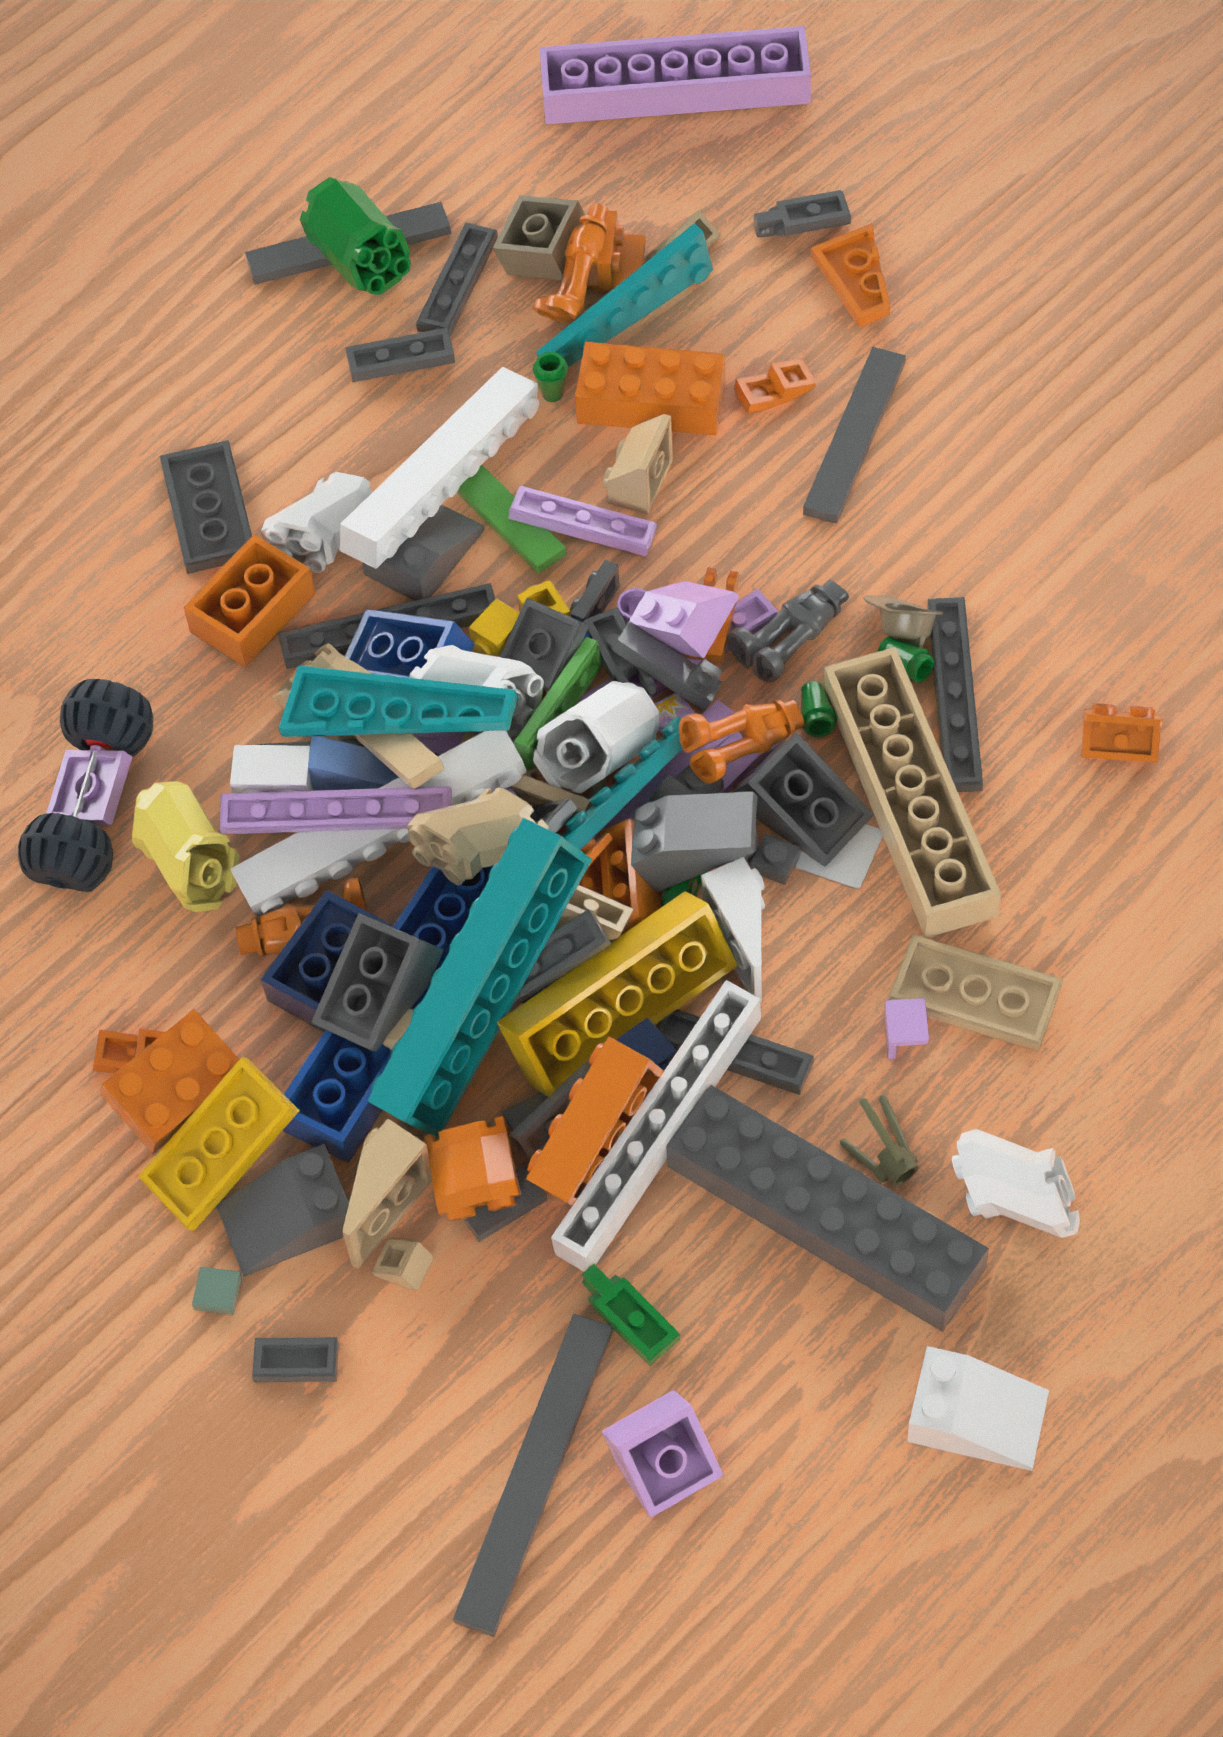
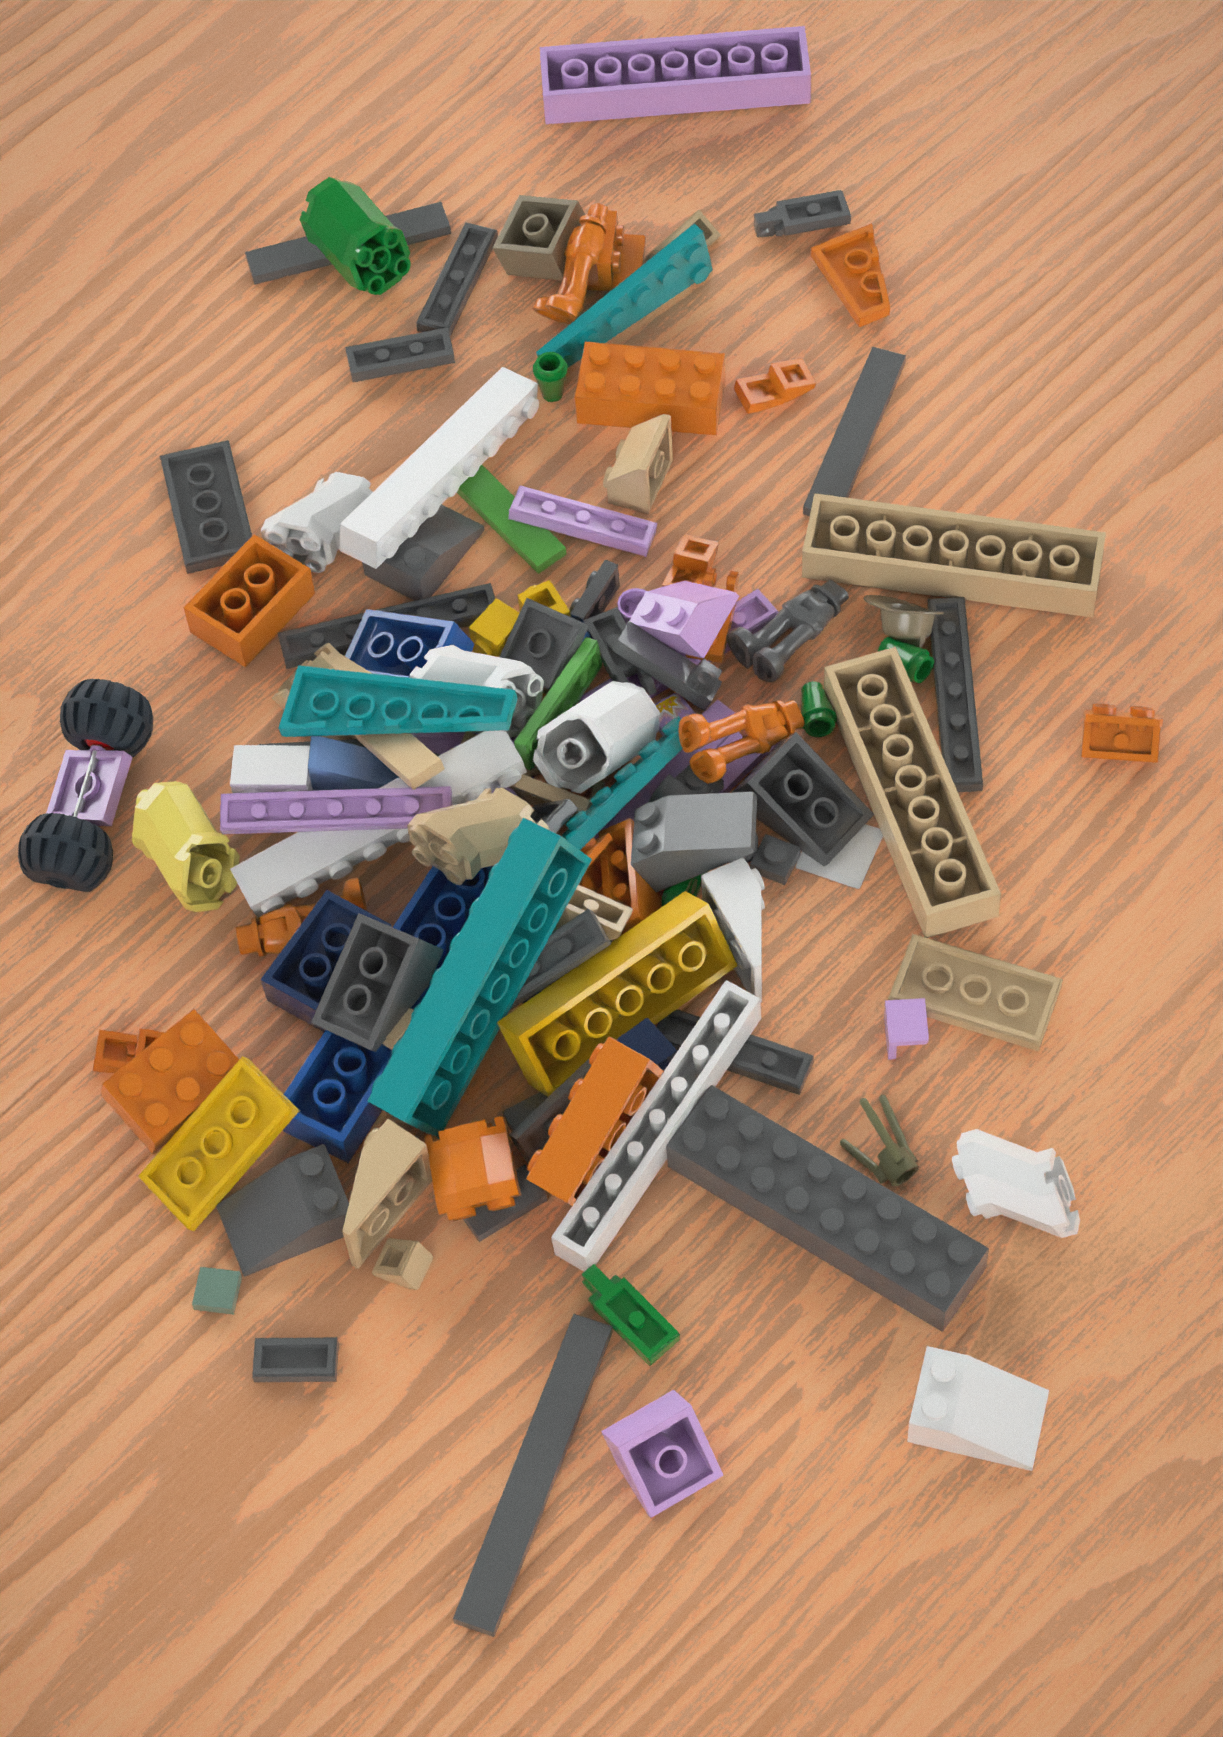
(691, 560): none -> orange slope
(953, 555): none -> tan brick

